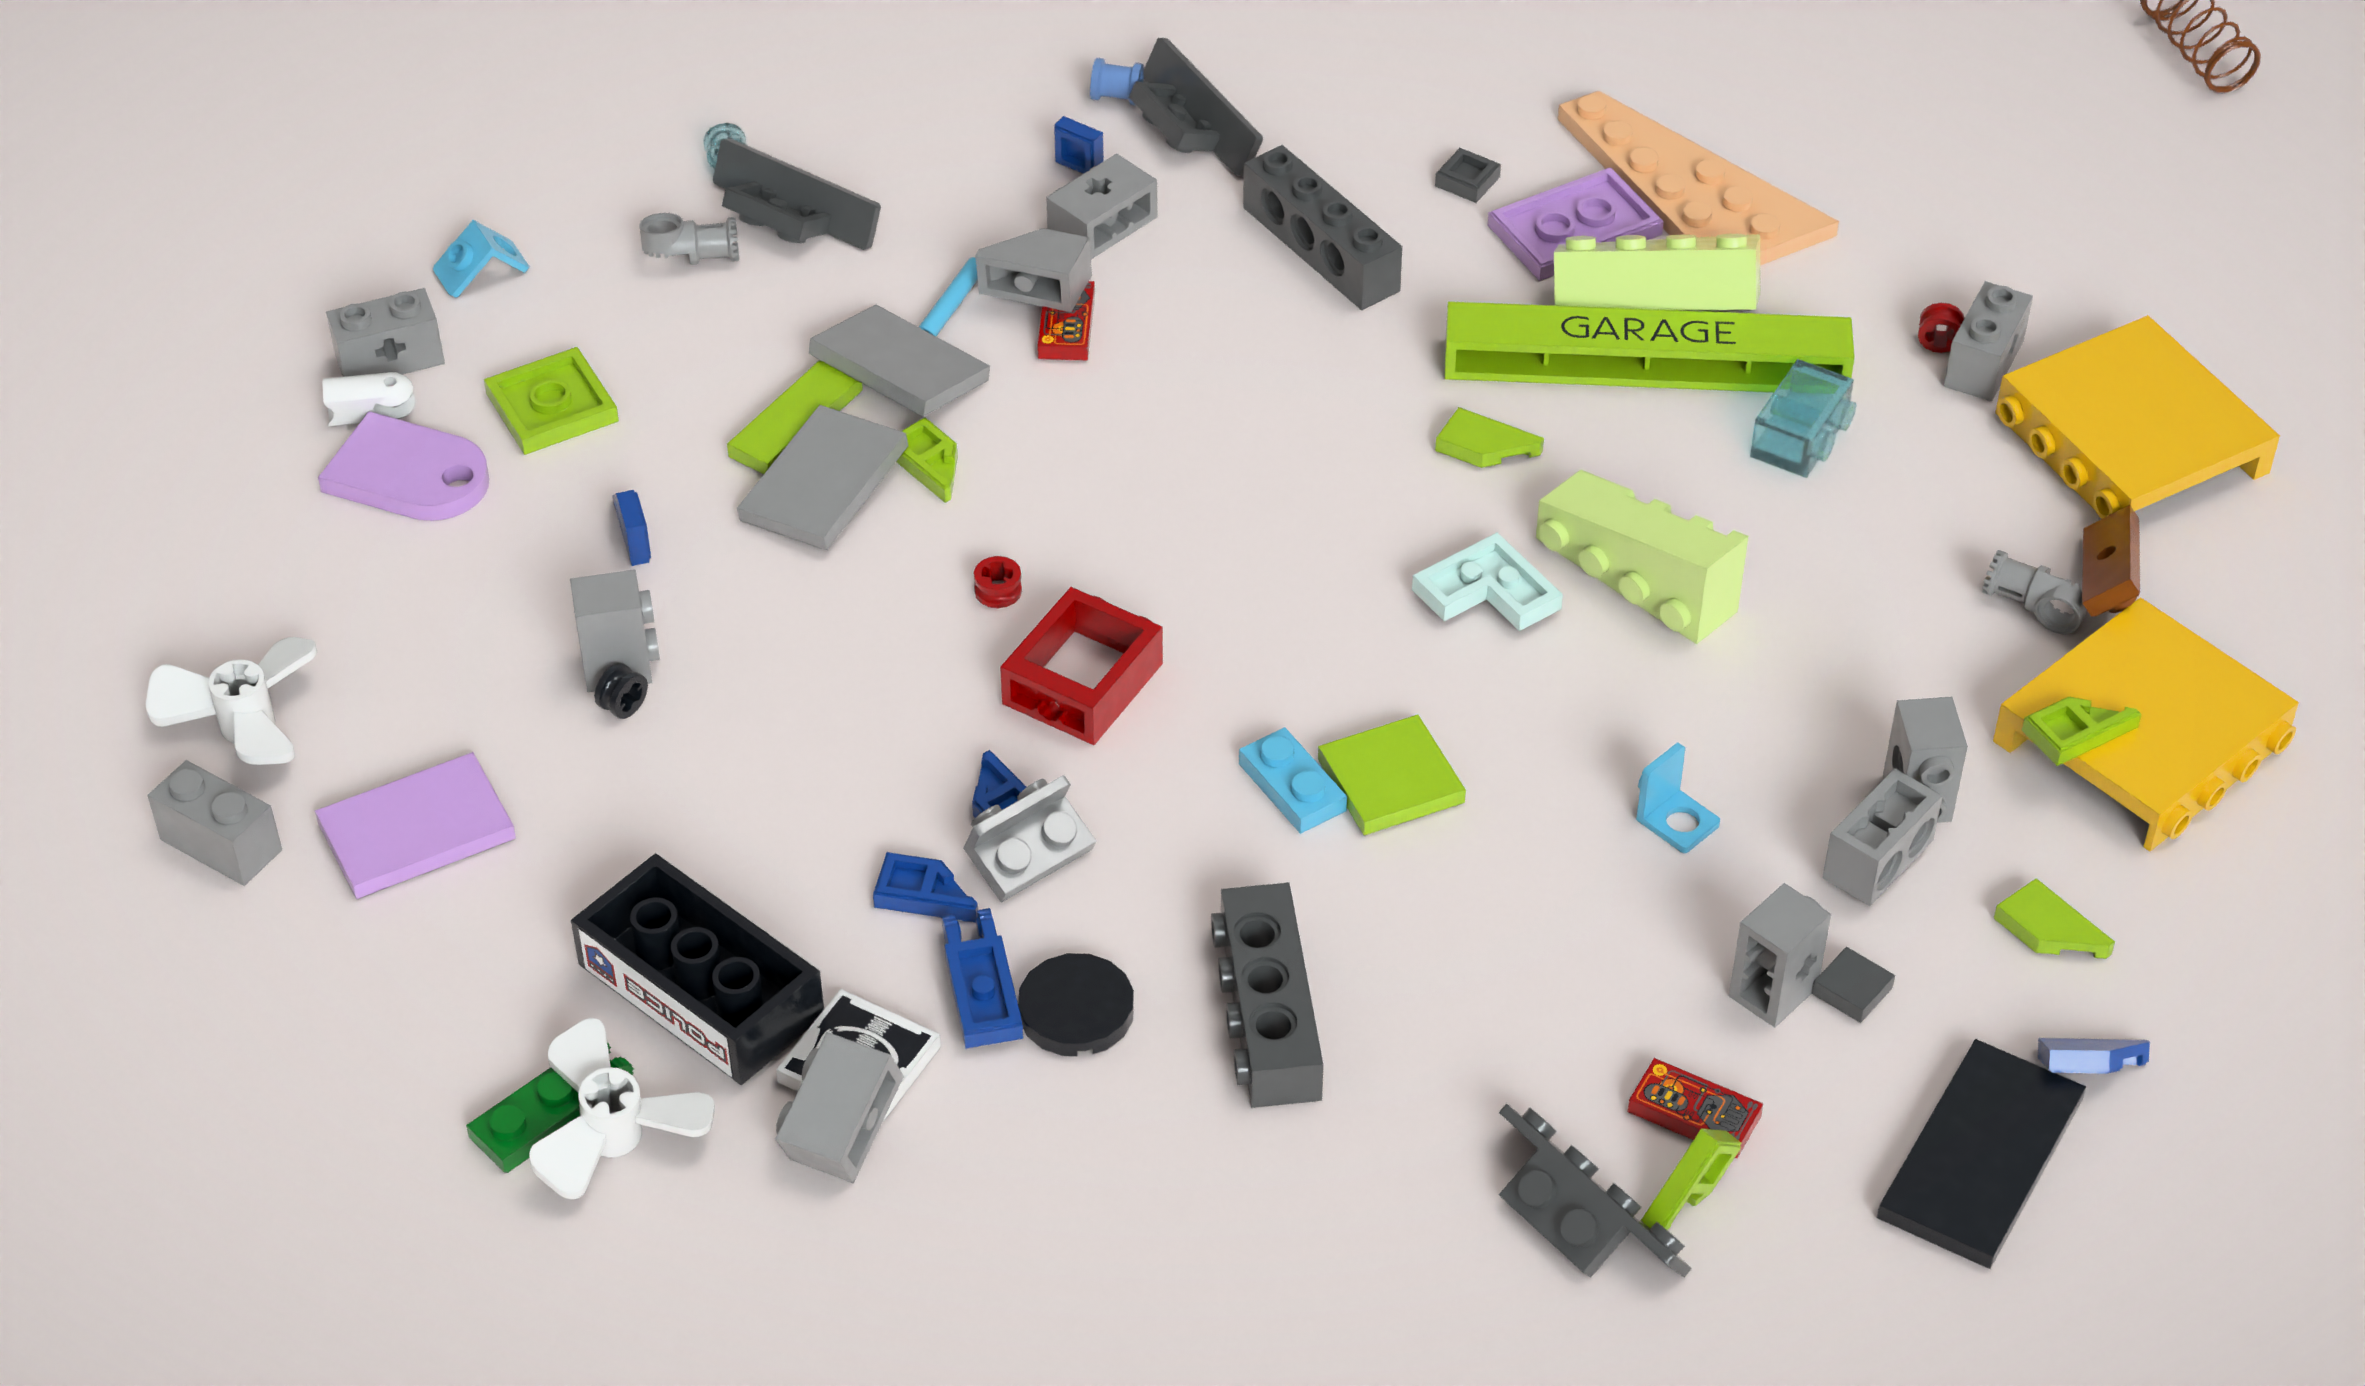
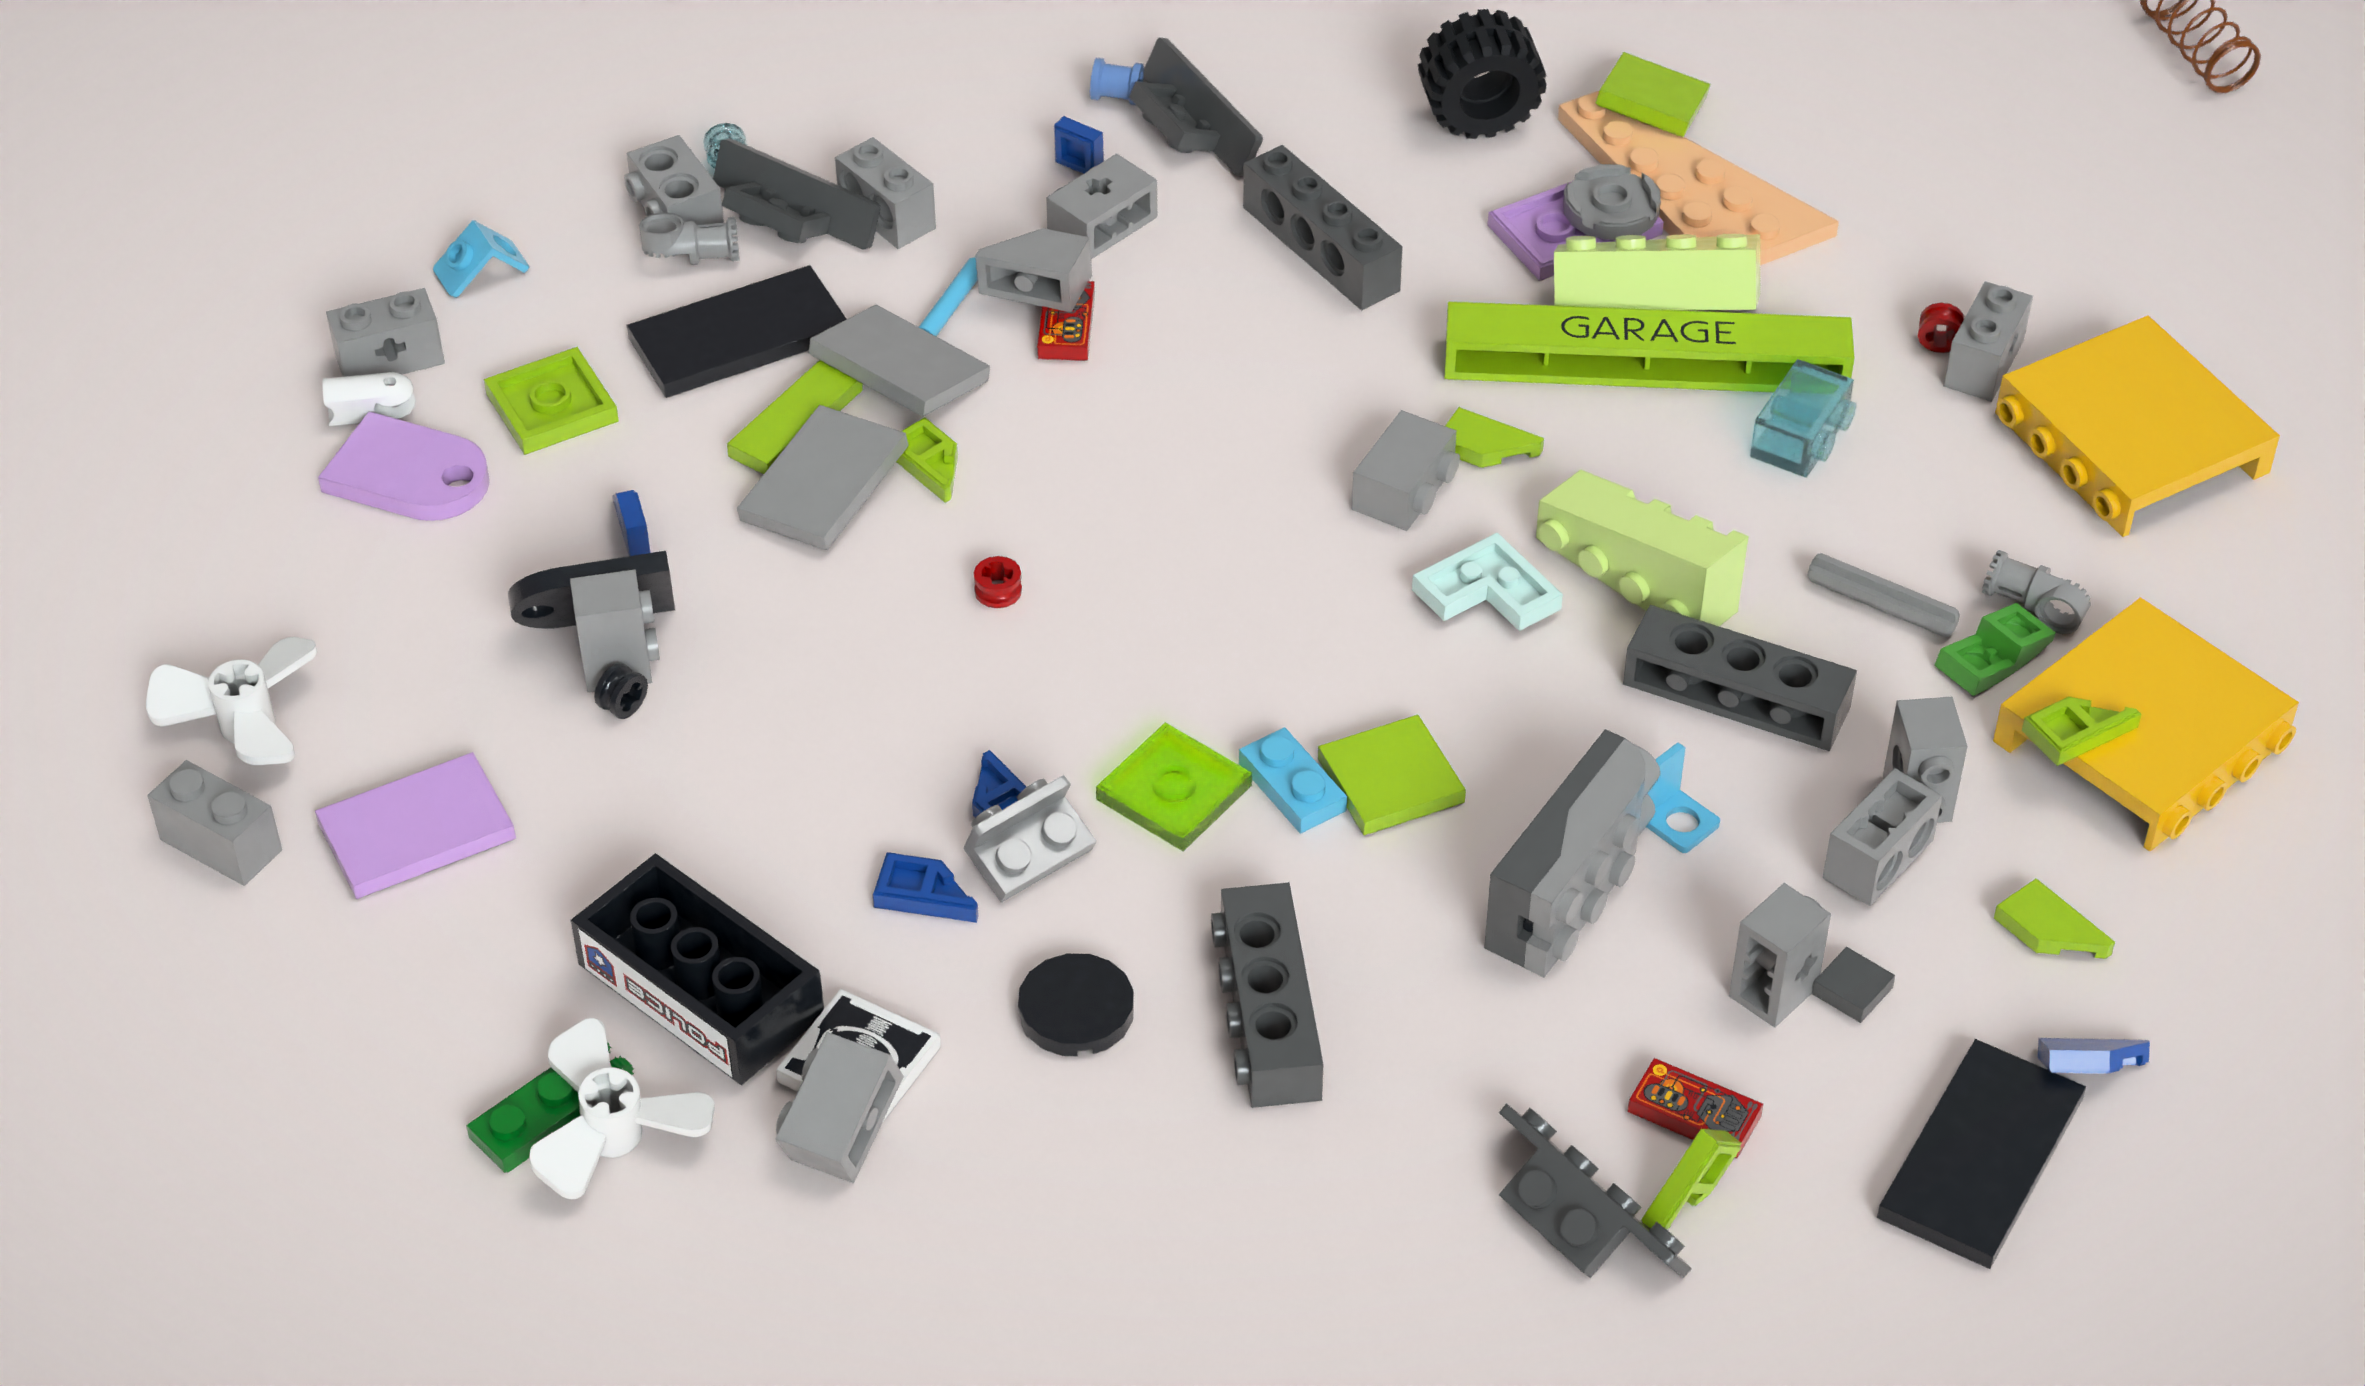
(546, 596): none -> black tile
(673, 181): none -> light grey brick
(734, 330): none -> black tile
(899, 189): none -> light grey brick
(981, 983): blue hinge -> none
(1081, 710): red window -> none
(1174, 786): none -> clear neon green tile
(1405, 470): none -> light grey brick
(1468, 175): dark grey tile -> none
(1472, 48): none -> black tyre
(1571, 856): none -> light grey piece
(1611, 202): none -> light grey tile
(1653, 94): none -> lime tile
(1739, 677): none -> dark grey brick
(1883, 595): none -> light grey axle
(1997, 650): none -> bright green slope
(2111, 562): dark orange tile -> none

